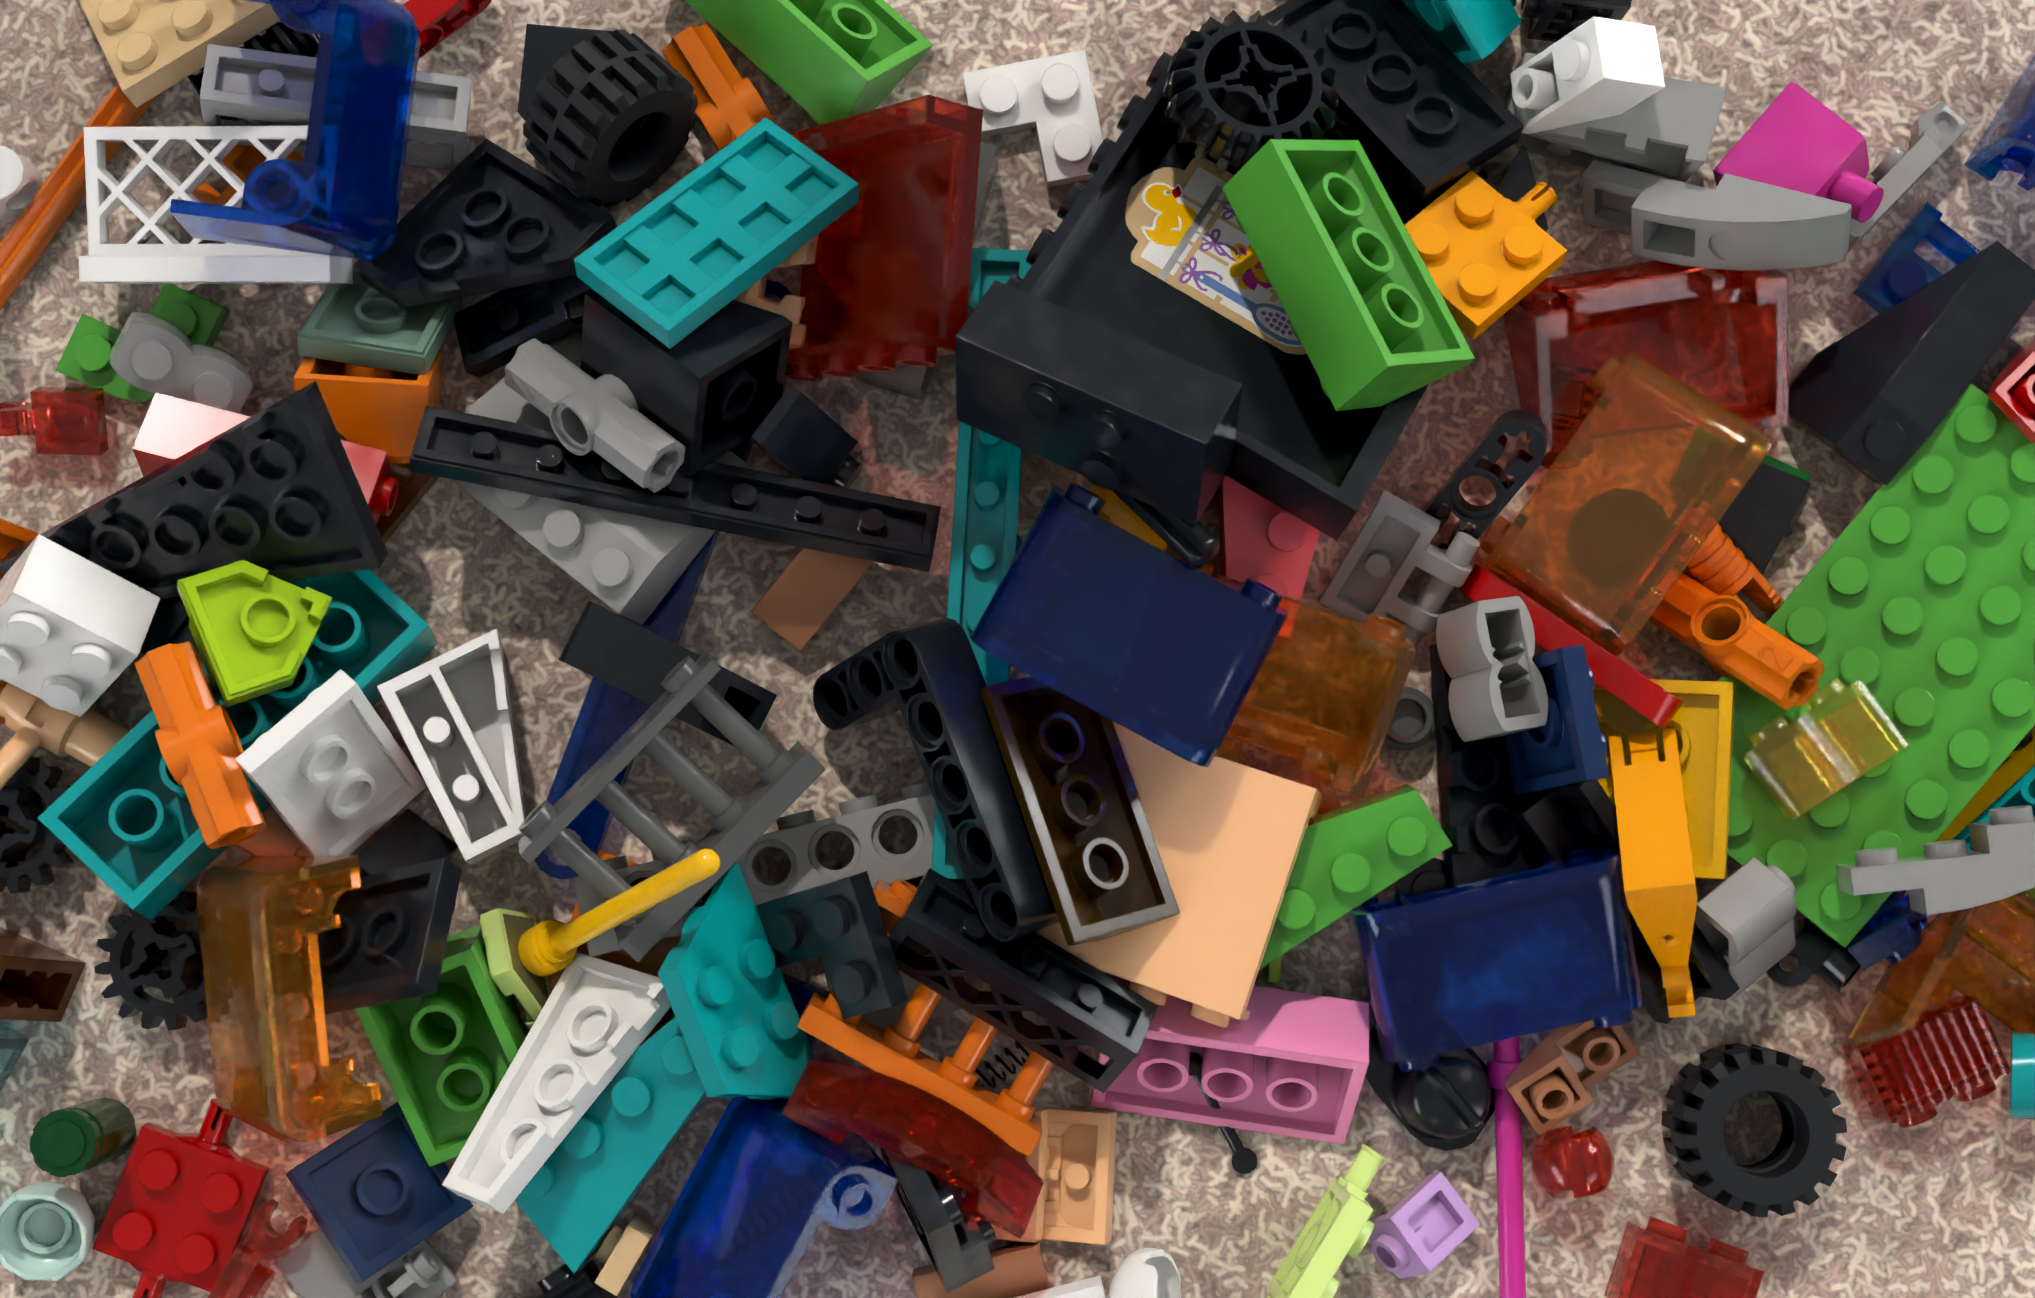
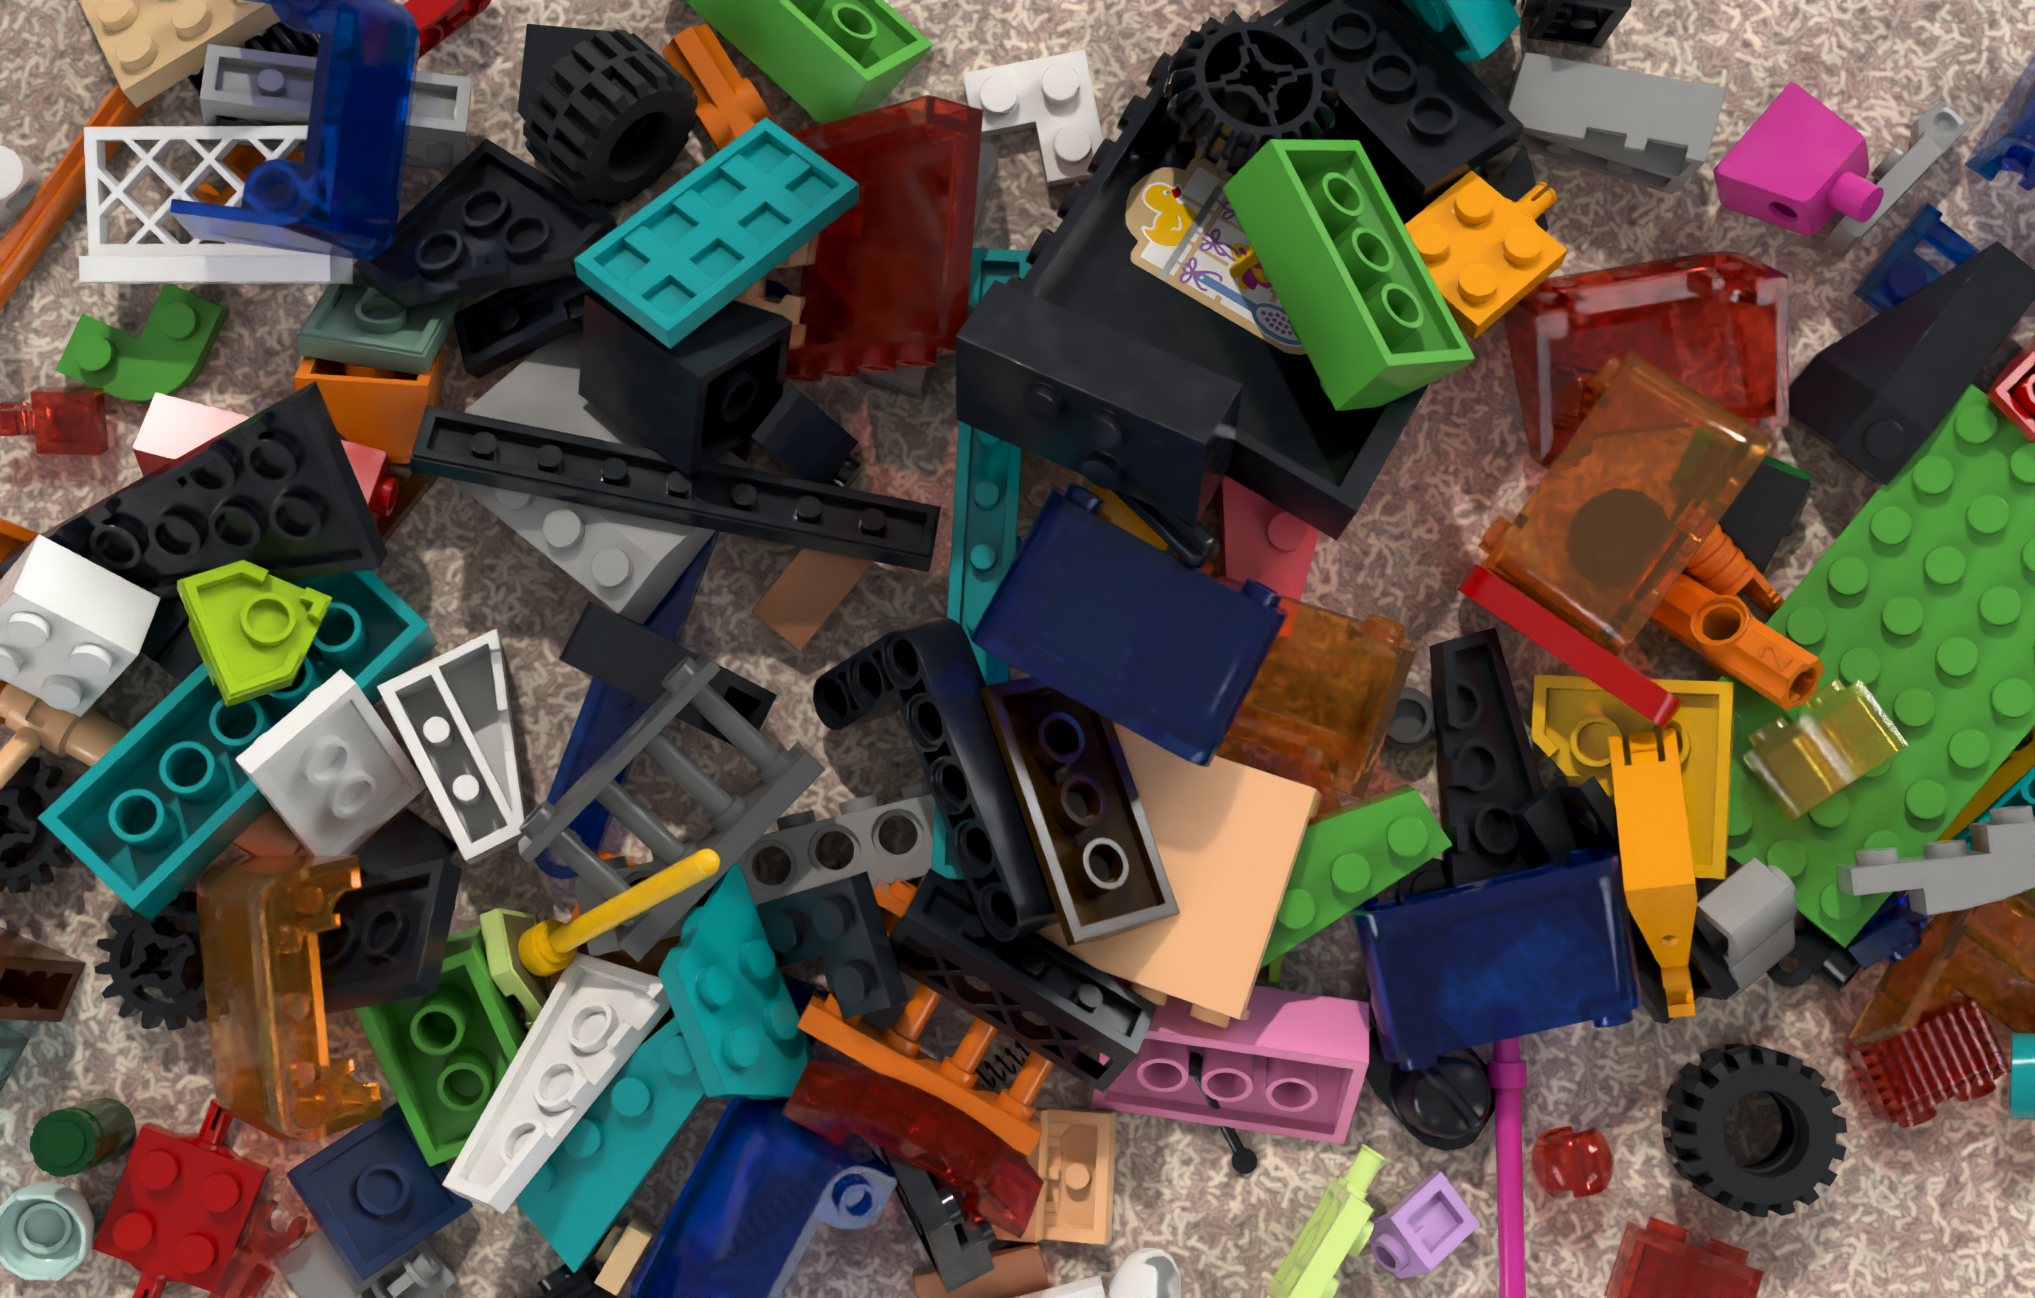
(164, 361): light grey brick -> none
(200, 745): orange piece -> none
(594, 415): light grey piece -> none
(1382, 560): light grey plate -> none
(1491, 669): light grey brick -> none
(1492, 445): black beam -> none
(1555, 1074): nougat slope -> none
(1571, 743): dark blue plate -> none
(1588, 75): white slope -> none
(1726, 228): light grey slope -> none

